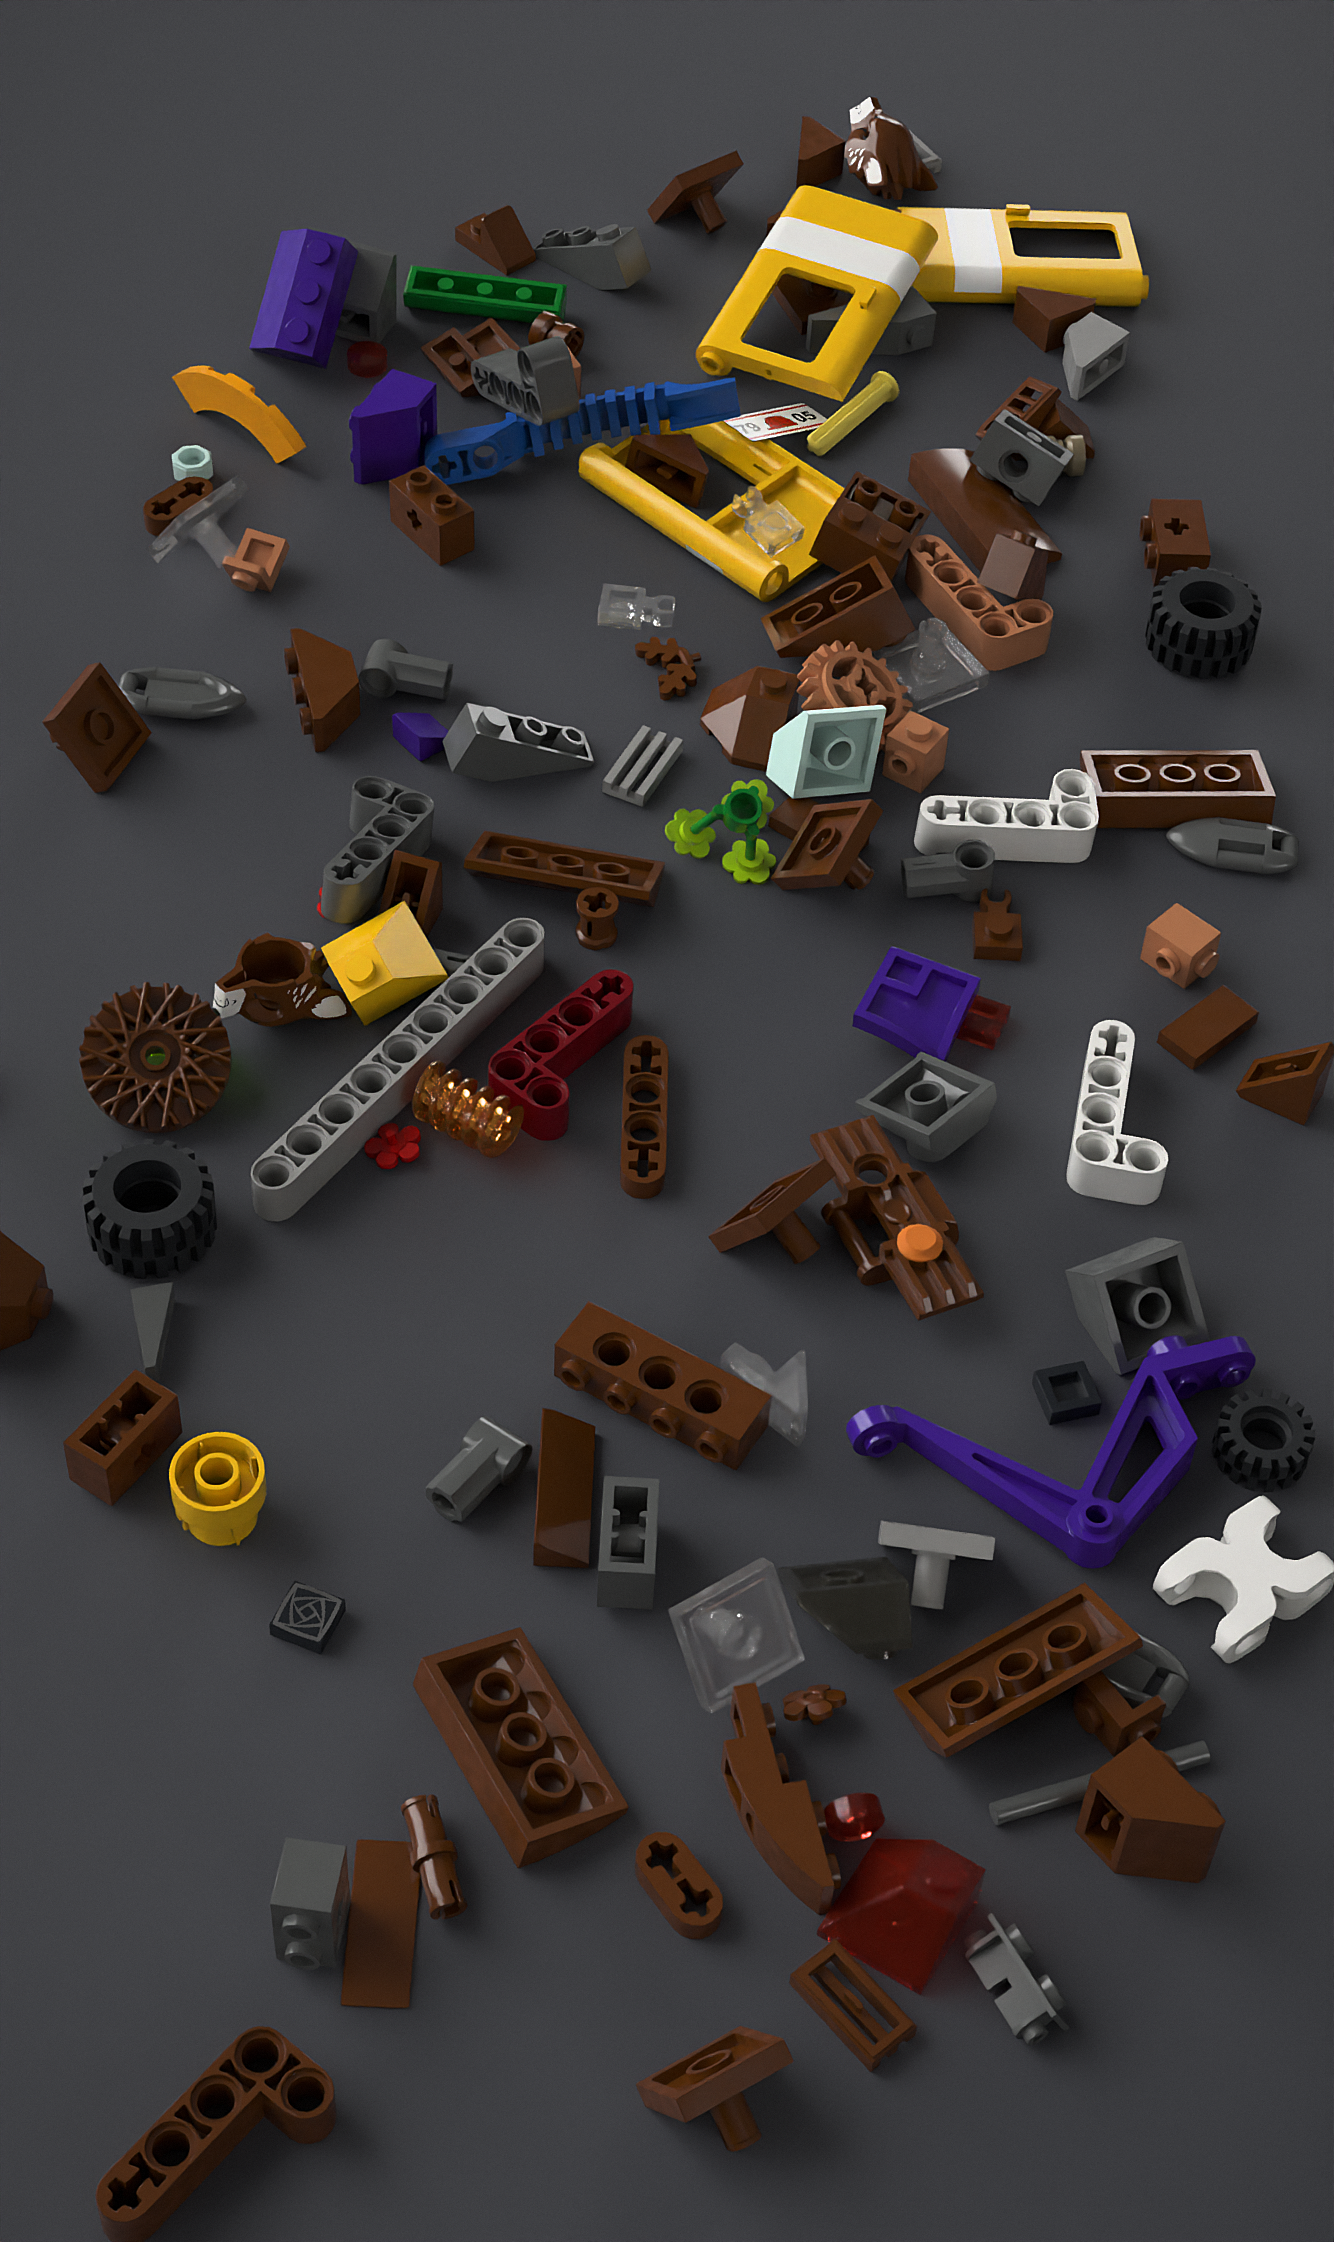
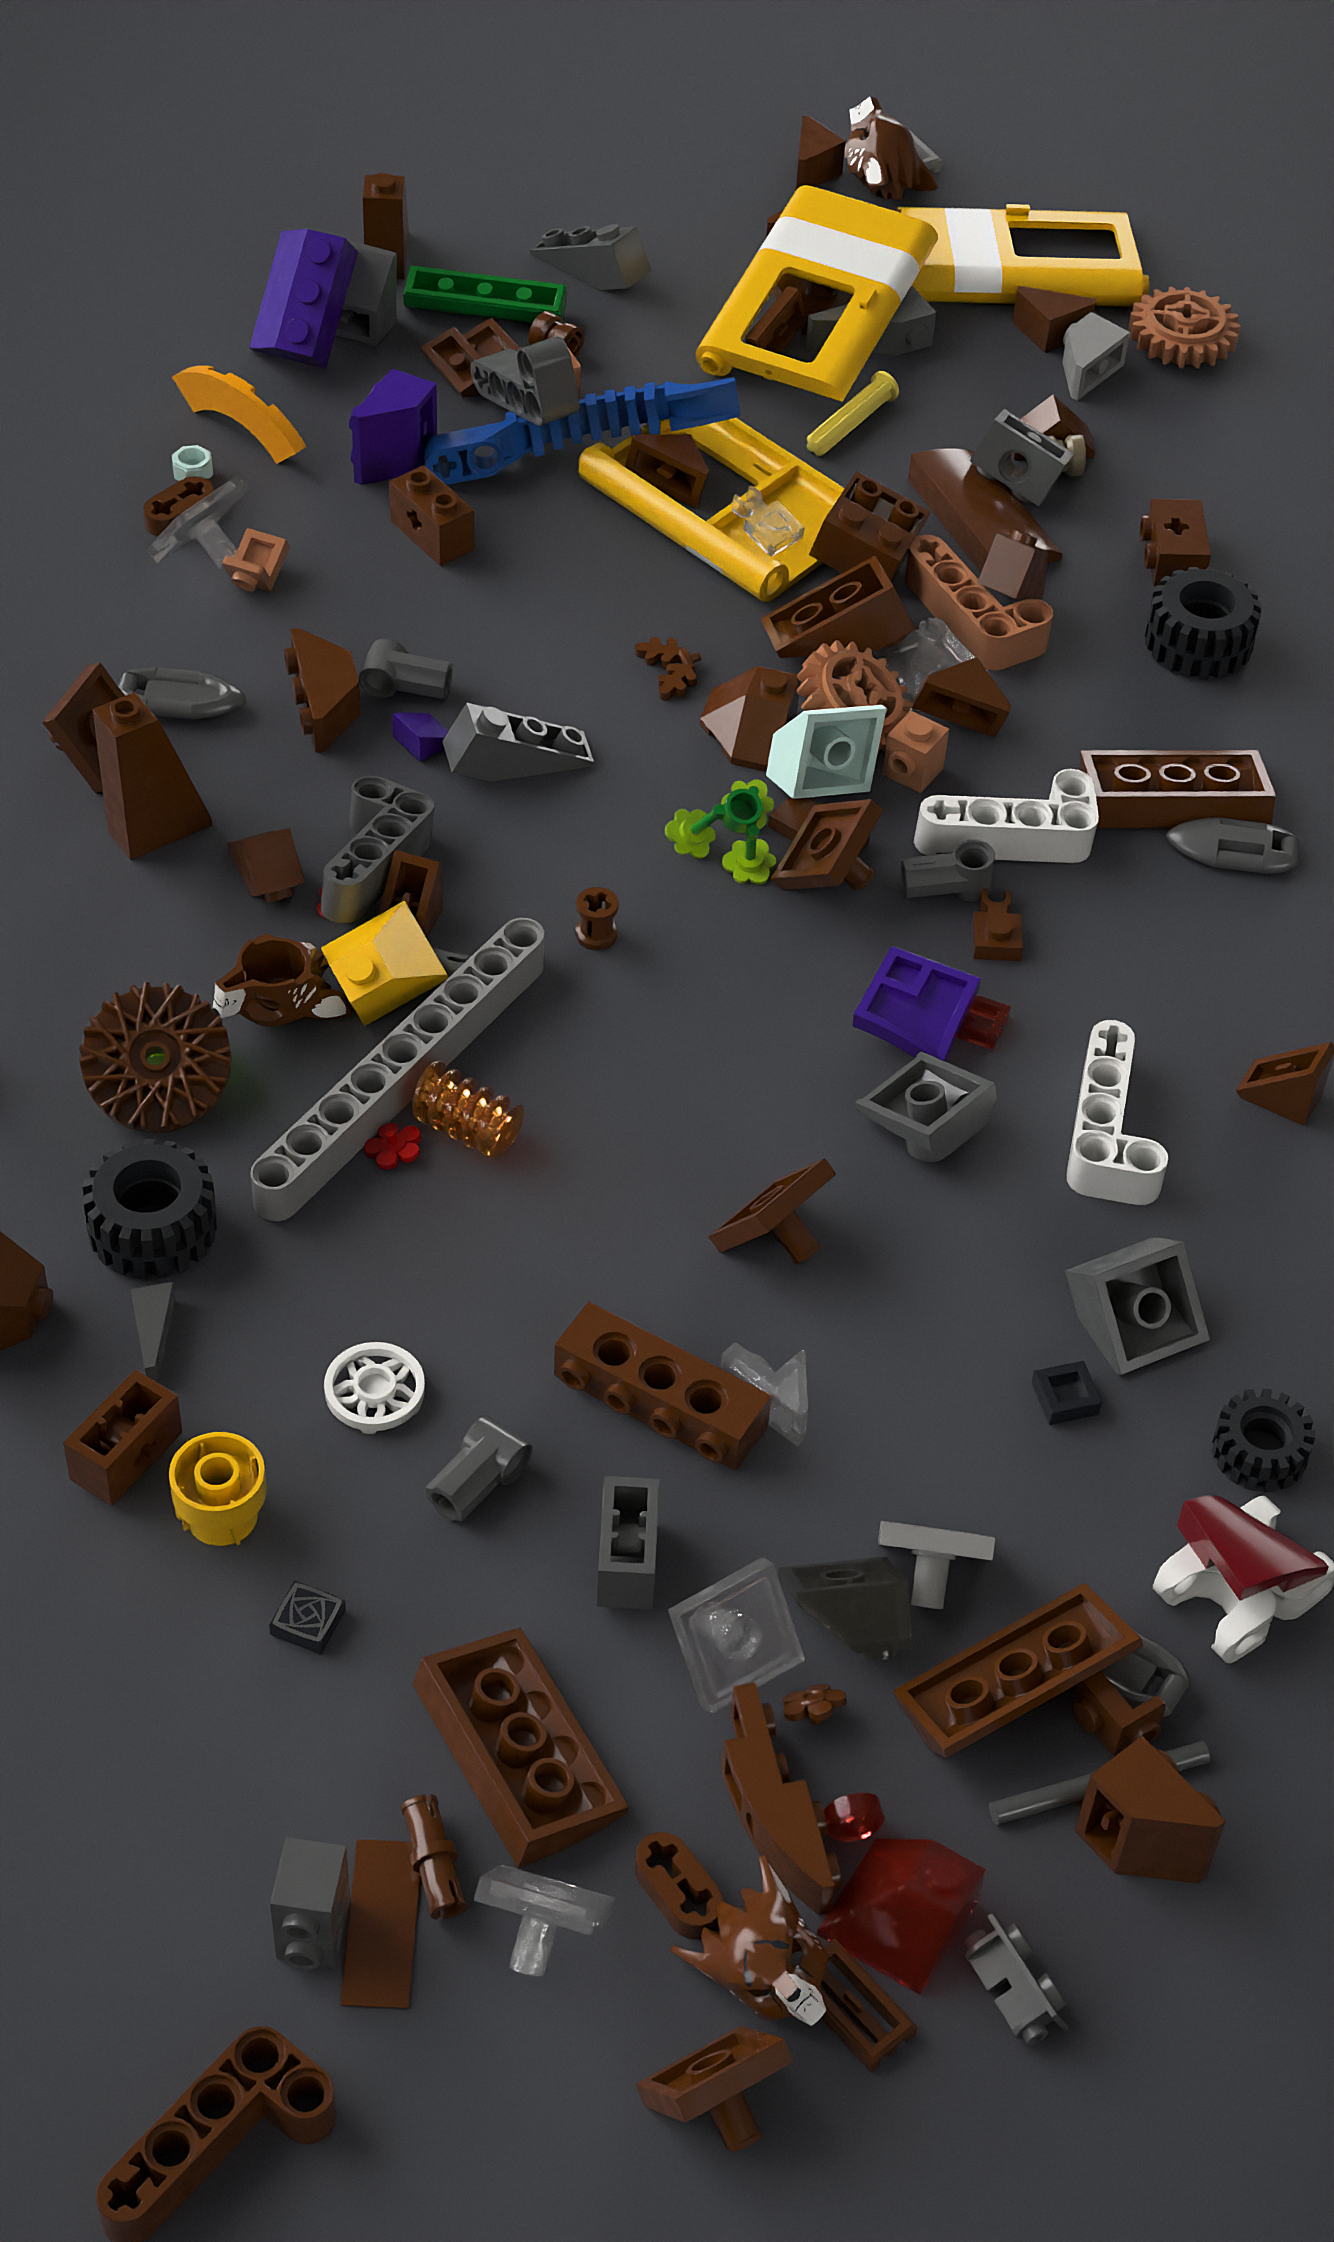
(143, 780): none -> reddish brown slope
(268, 863): none -> reddish brown slope
(367, 359): clear red tile -> none
(374, 1387): none -> white wheel
(386, 216): none -> reddish brown slope
(497, 240): reddish brown slope -> none
(544, 1906): none -> clear tile
(554, 1046): dark red beam -> none
(564, 867): reddish brown slope -> none
(564, 1491): reddish brown slope -> none
(629, 606): clear plate -> none
(644, 1115): reddish brown beam -> none
(654, 744): light grey tile -> none
(697, 190): reddish brown tile -> none
(757, 1951): none -> reddish brown piece
(776, 422): white sticker -> none
(779, 322): none -> reddish brown tile
(918, 1223): reddish brown piece -> none
(964, 697): none -> reddish brown slope
(1019, 399): reddish brown slope -> none
(1084, 1519): dark purple piece -> none
(1181, 946): nougat brick -> none
(1184, 327): none -> nougat gear
(1207, 1027): reddish brown tile -> none
(1244, 1548): none -> dark red slope

